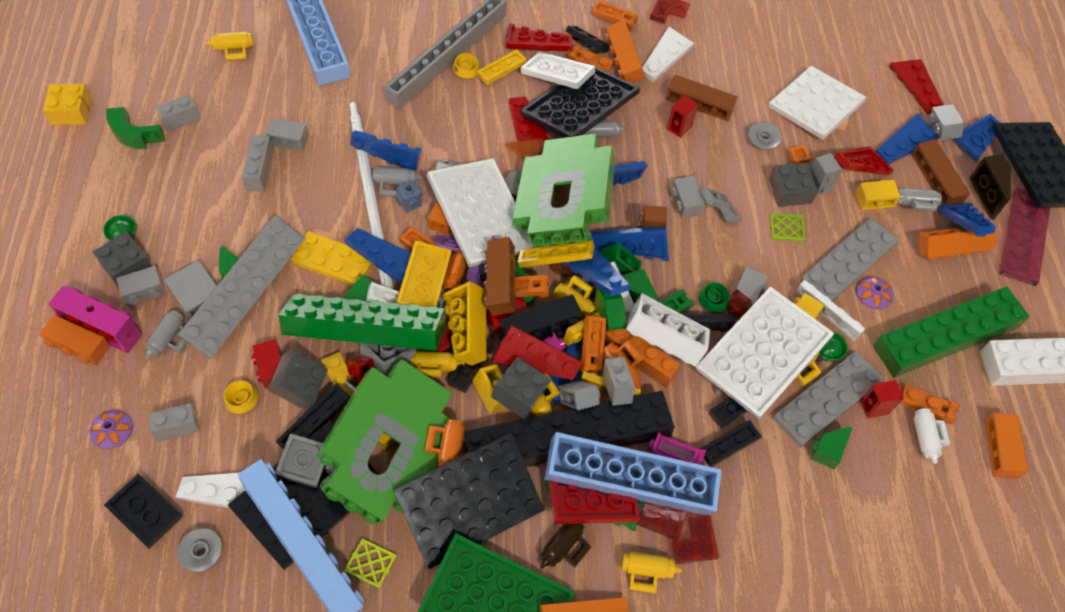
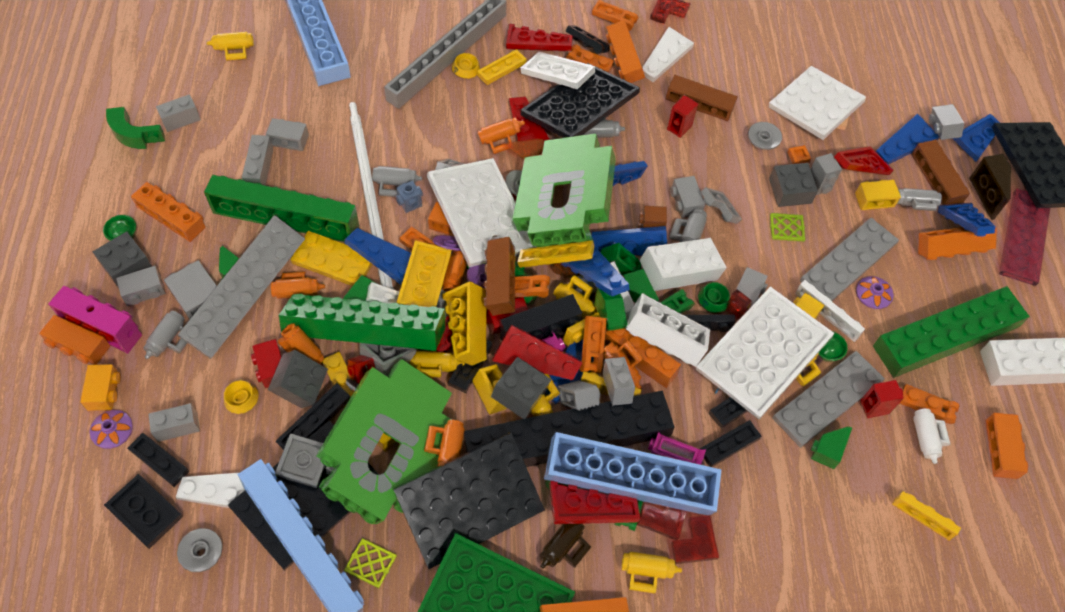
(67, 104): yellow piece -> none
(100, 387): none -> light orange brick
(158, 459): none -> black plate
(168, 211): none -> orange brick
(295, 283): none -> orange piece
(296, 339): none -> orange piece
(299, 211): none -> green brick
(386, 150): blue wing -> none
(500, 131): none -> orange piece
(682, 264): none -> white brick
(693, 226): none -> light grey piece
(918, 82): red wing -> none
(926, 515): none -> yellow plate

